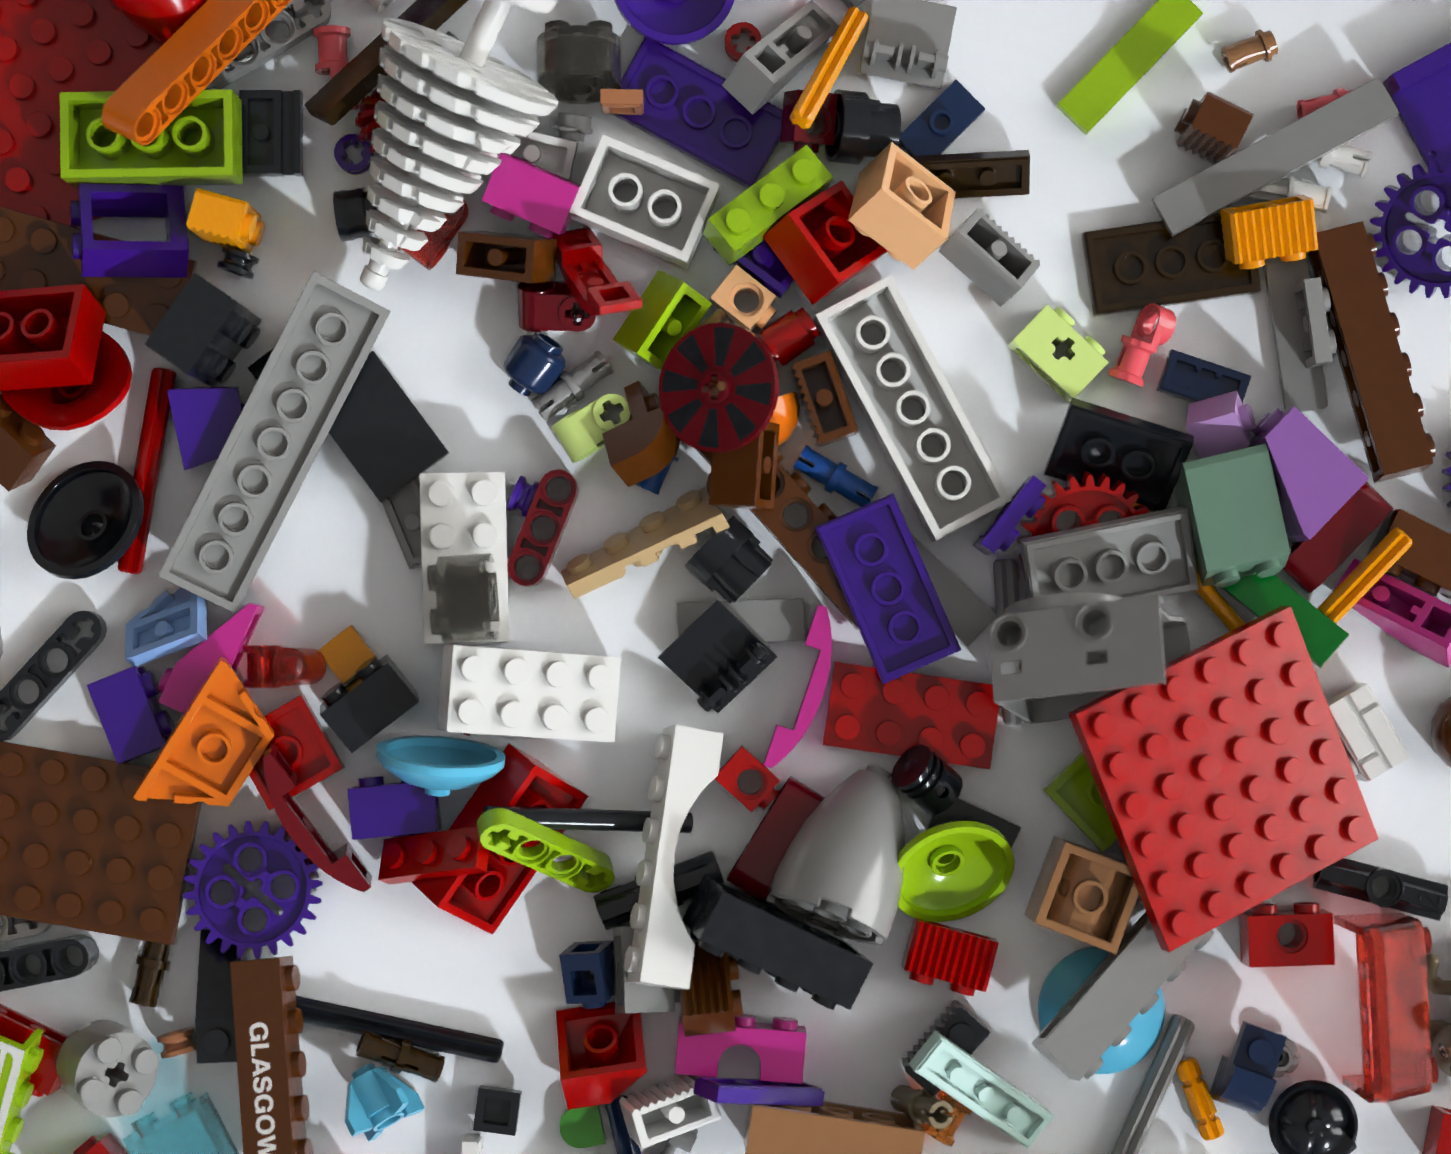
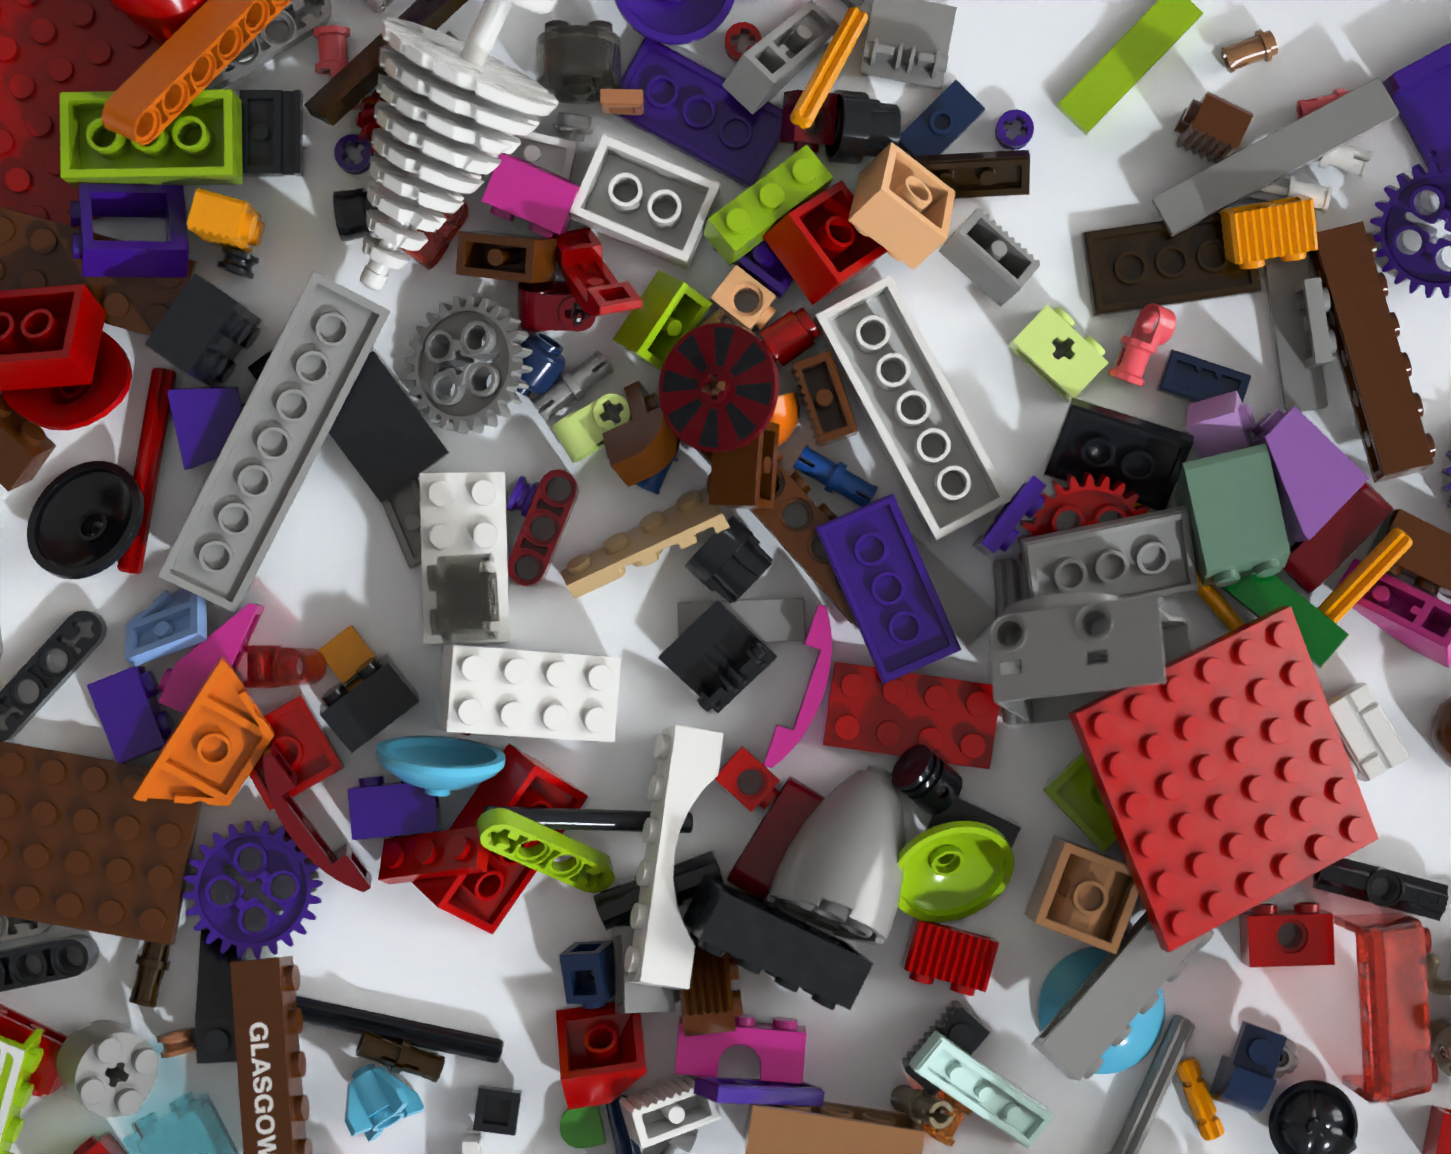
(464, 327): none -> light grey gear
(1009, 118): none -> dark purple bush

